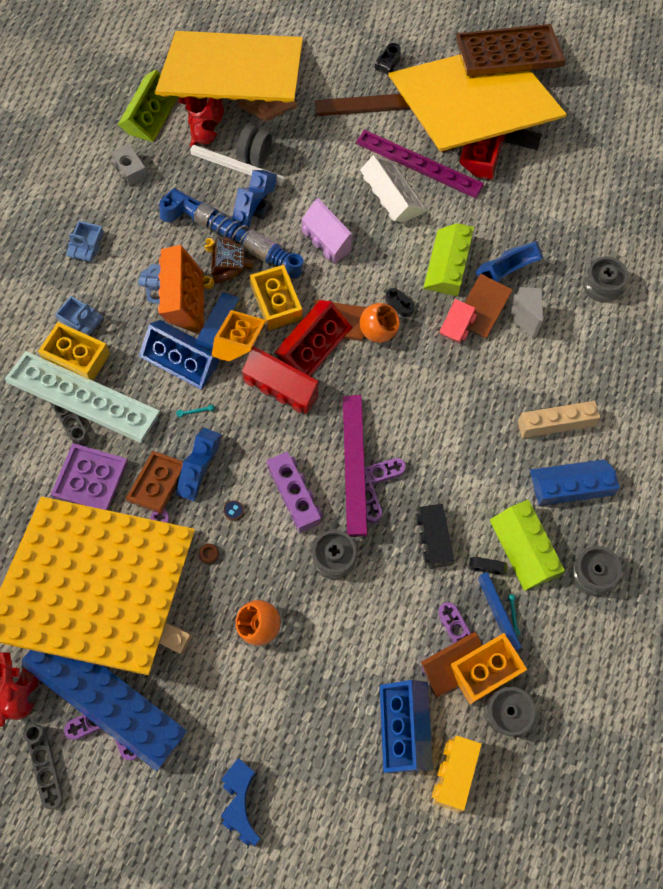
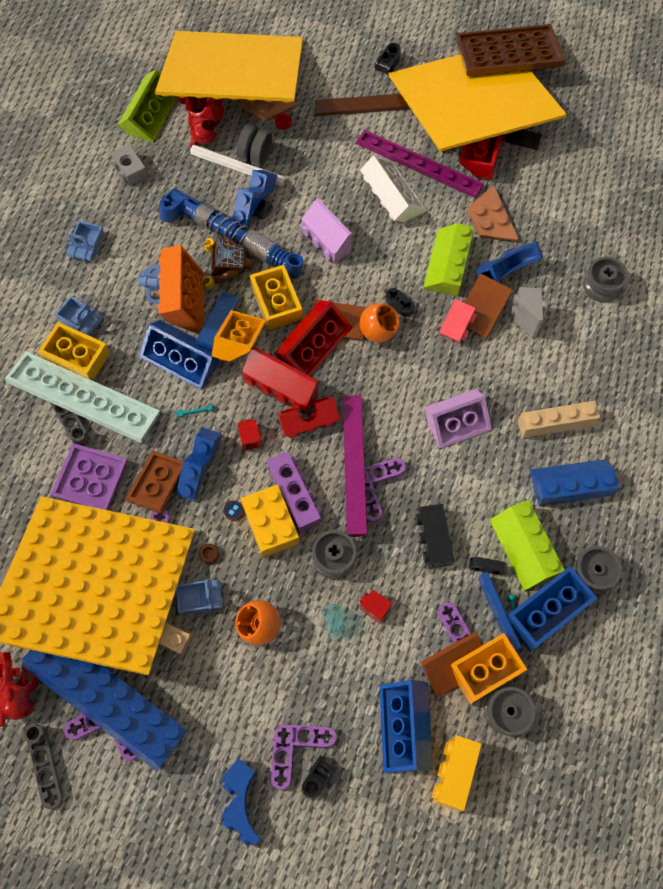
(199, 597): none -> medium blue piece
(249, 434): none -> red brick
(270, 521): none -> yellow brick
(283, 121): none -> red tile
(293, 740): none -> medium lavender beam
(318, 777): none -> black piece
(324, 414): none -> red arch
(334, 620): none -> clear light blue brick
(375, 605): none -> red brick
(458, 418): none -> lavender slope
(491, 217): none -> nougat wing
(551, 608): none -> blue slope

